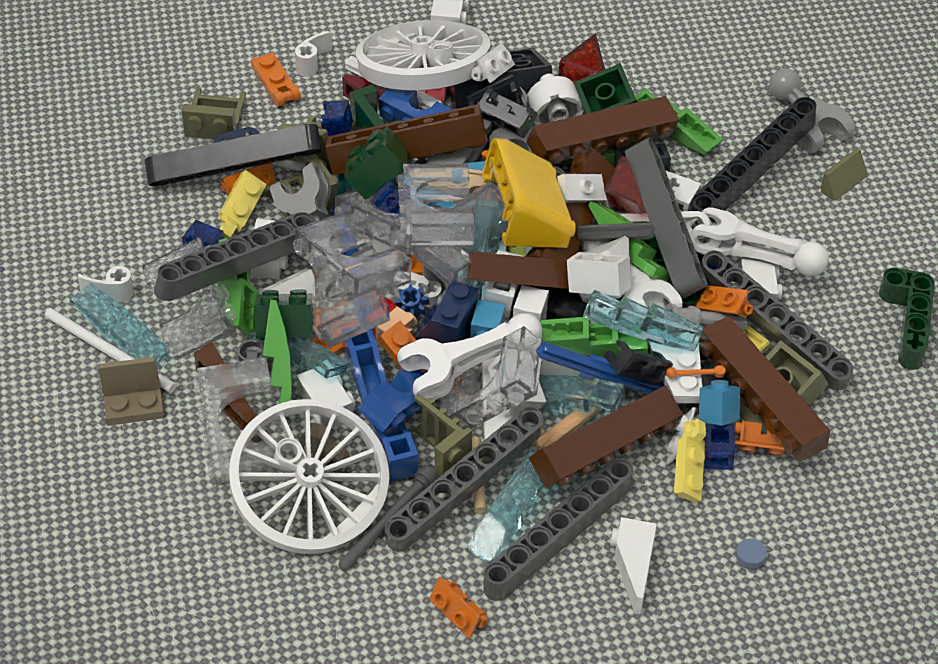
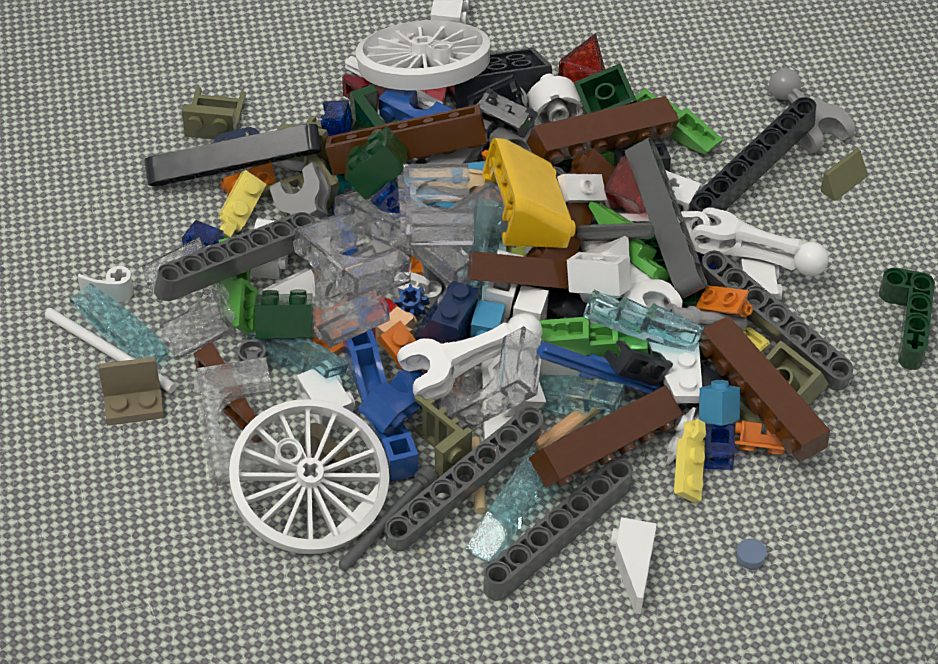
(275, 79): orange plate -> none
(277, 350): bright green slope -> none
(307, 53): white panel -> none
(453, 605): orange hinge -> none
(493, 64): white hinge -> none
(718, 371): orange hinge -> none

